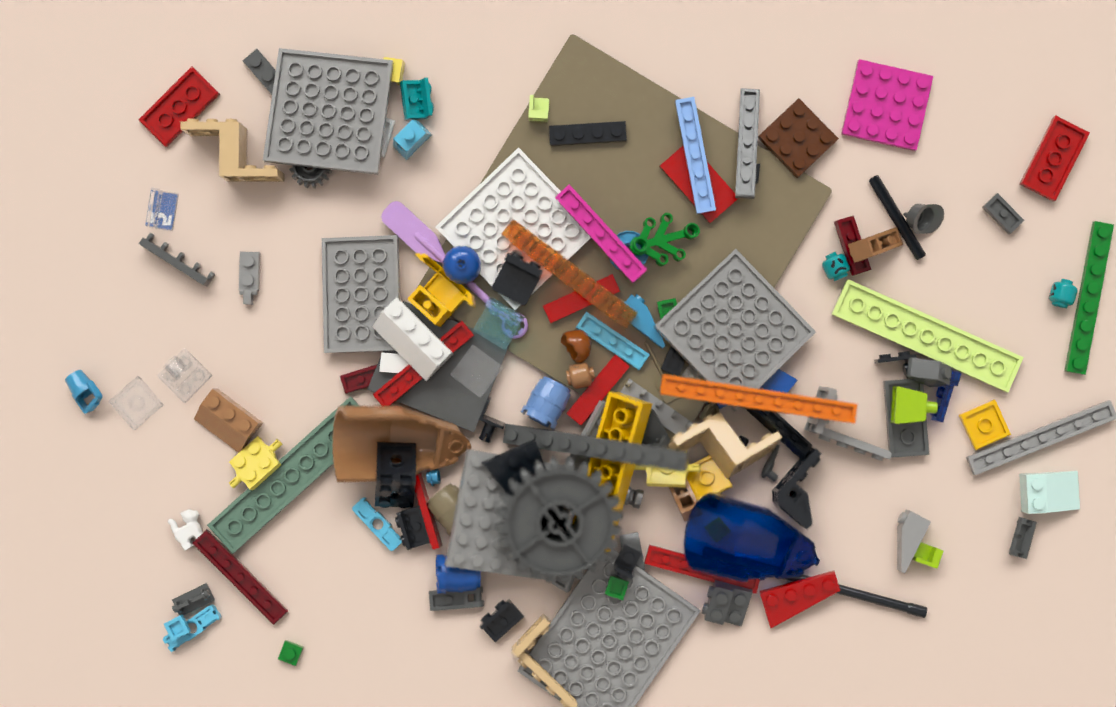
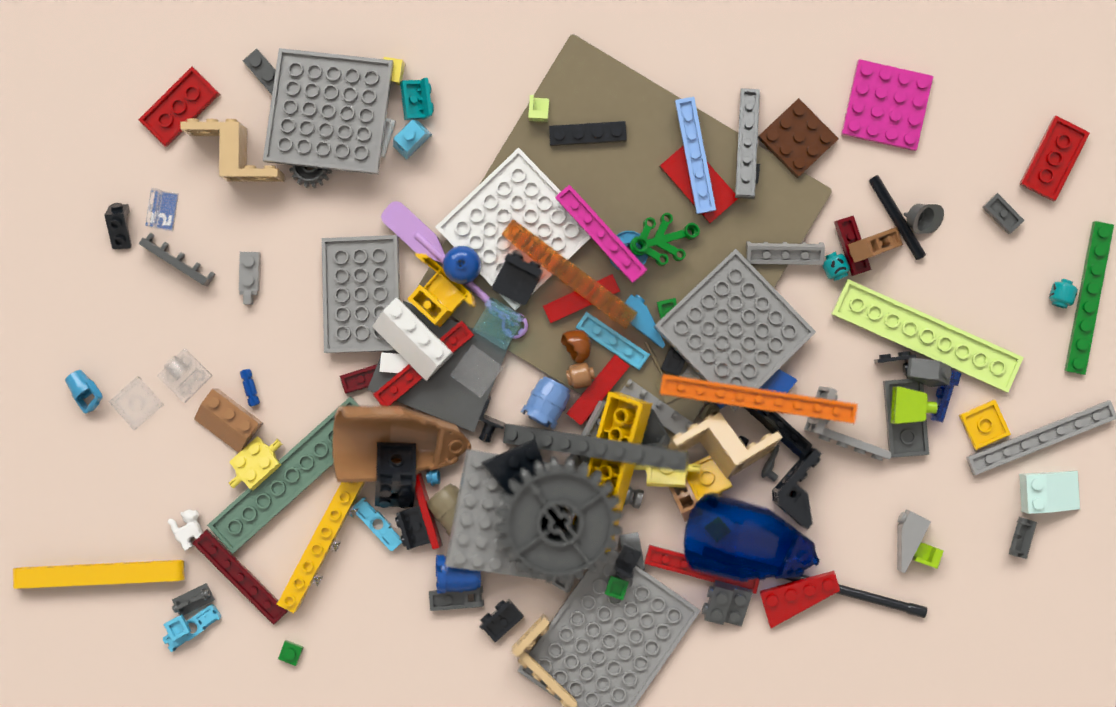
(98, 574): none -> yellow beam
(117, 225): none -> black bracket
(249, 387): none -> blue axle
(320, 544): none -> yellow piece
(785, 253): none -> light grey hinge

